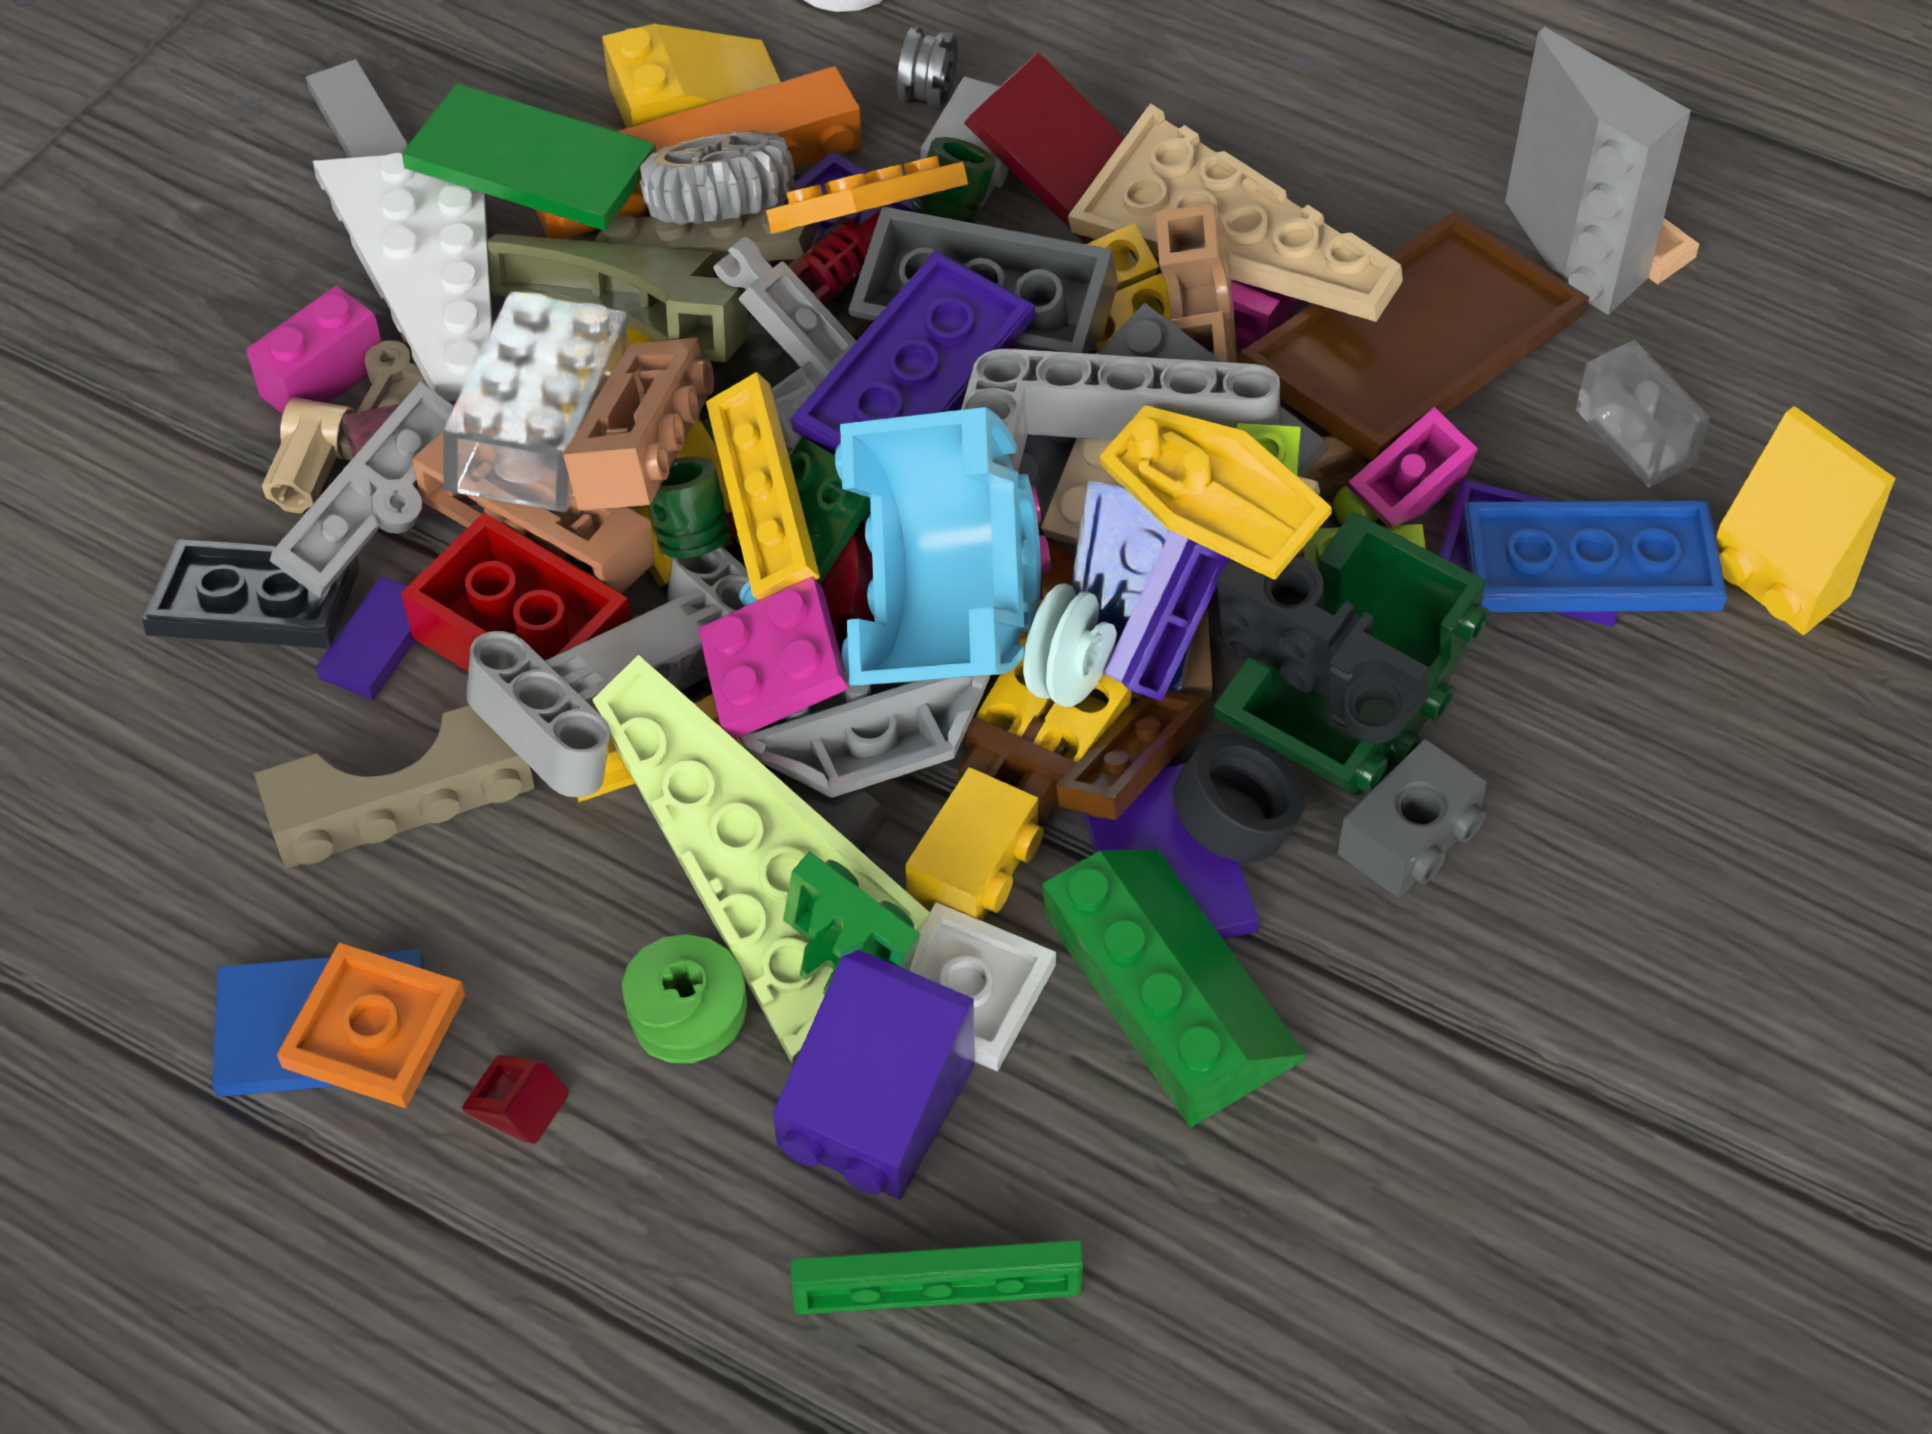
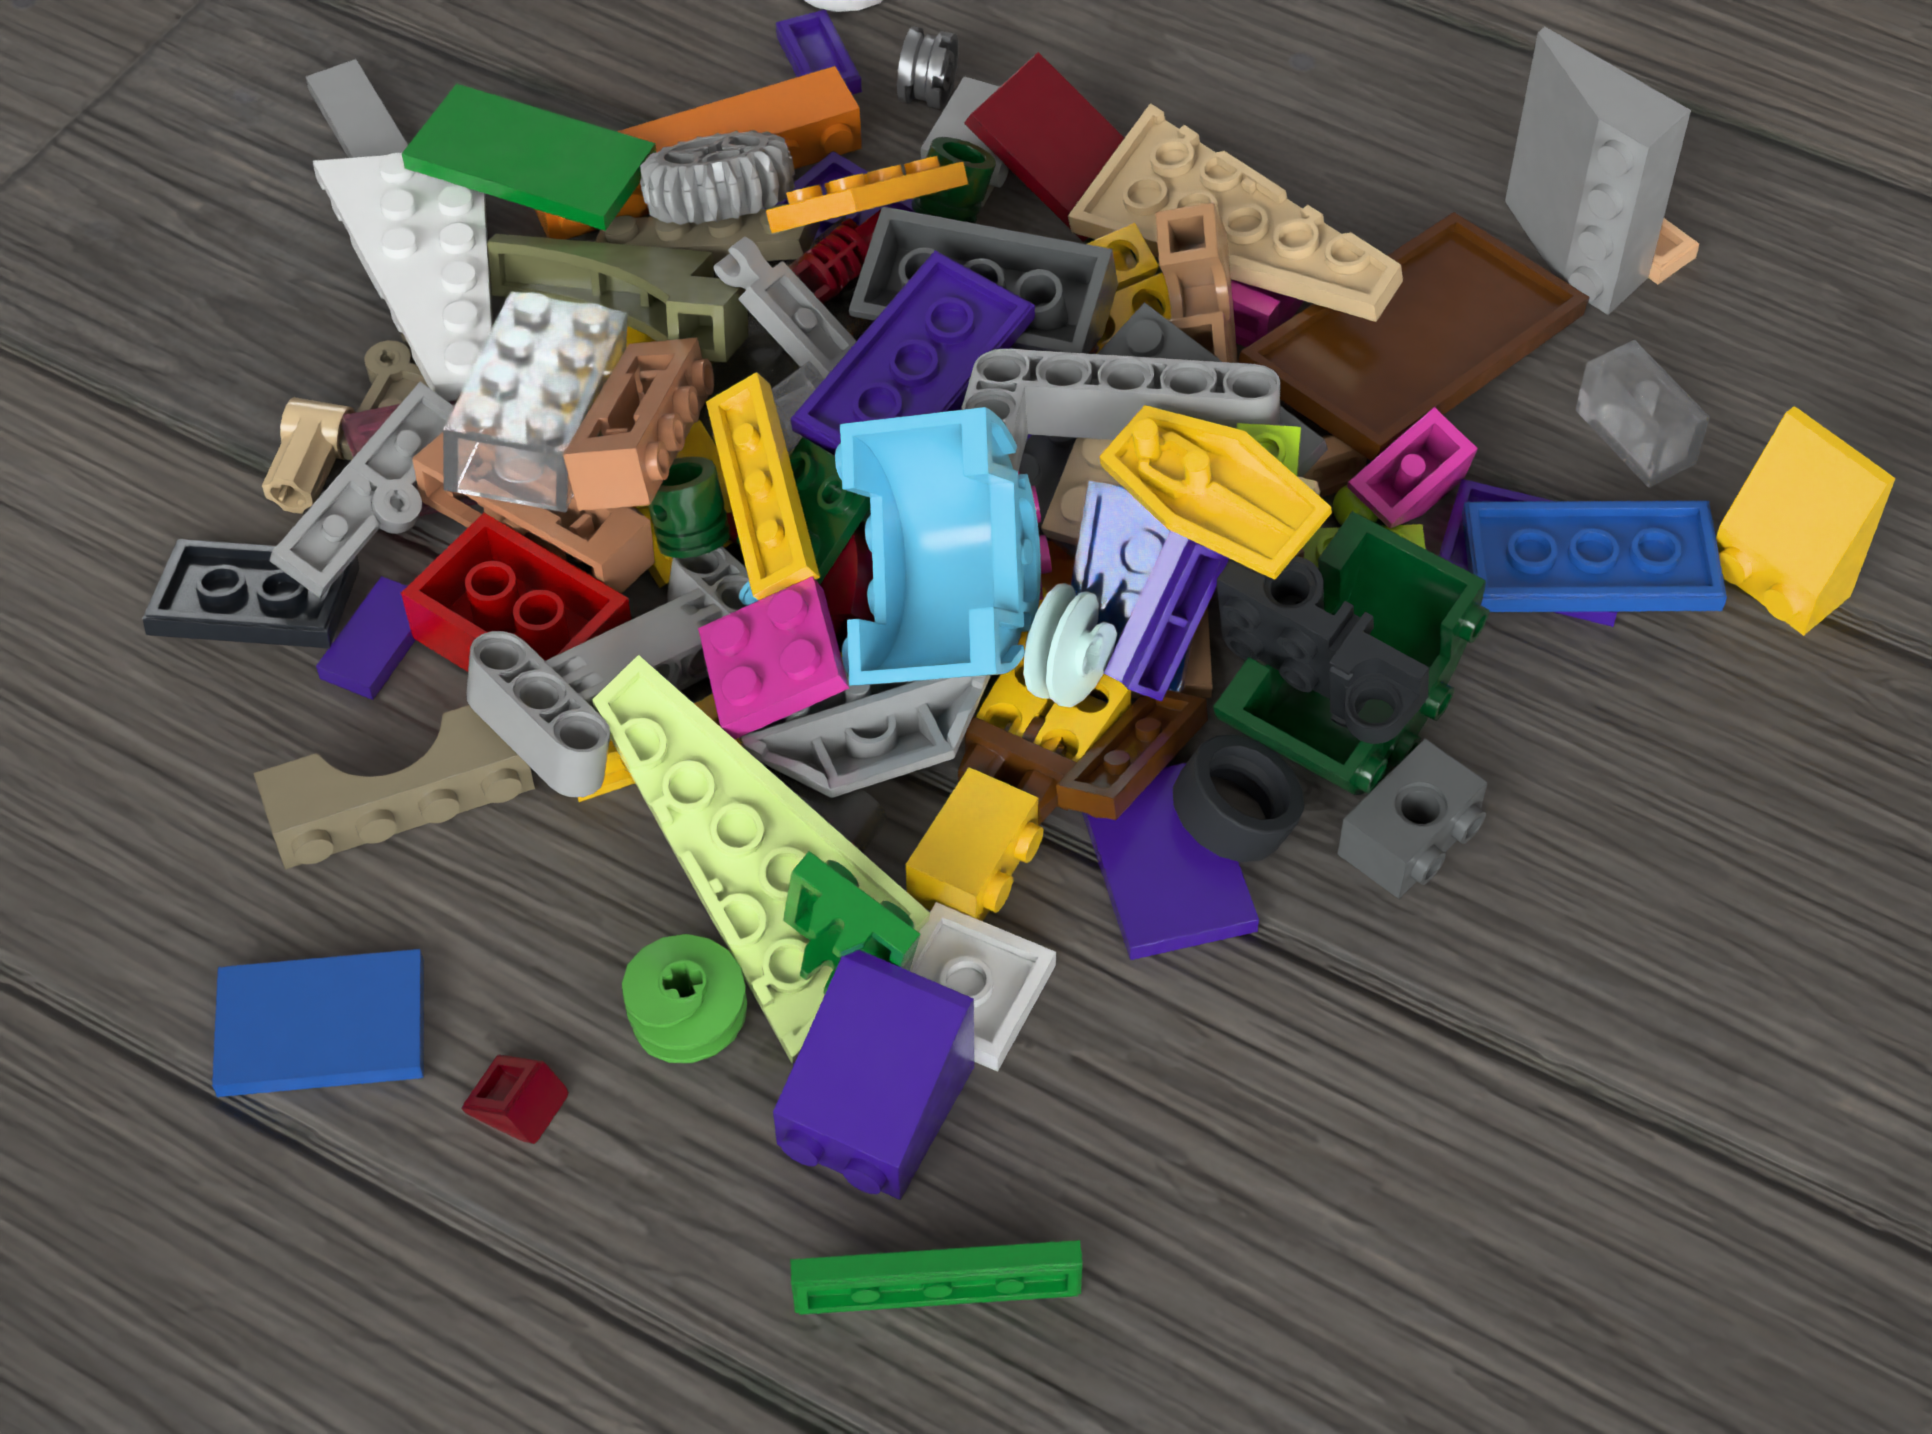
(315, 351): dark pink brick -> none
(371, 1025): orange tile -> none
(676, 69): yellow slope -> none
(815, 45): none -> dark purple tile
(1169, 980): green slope -> none

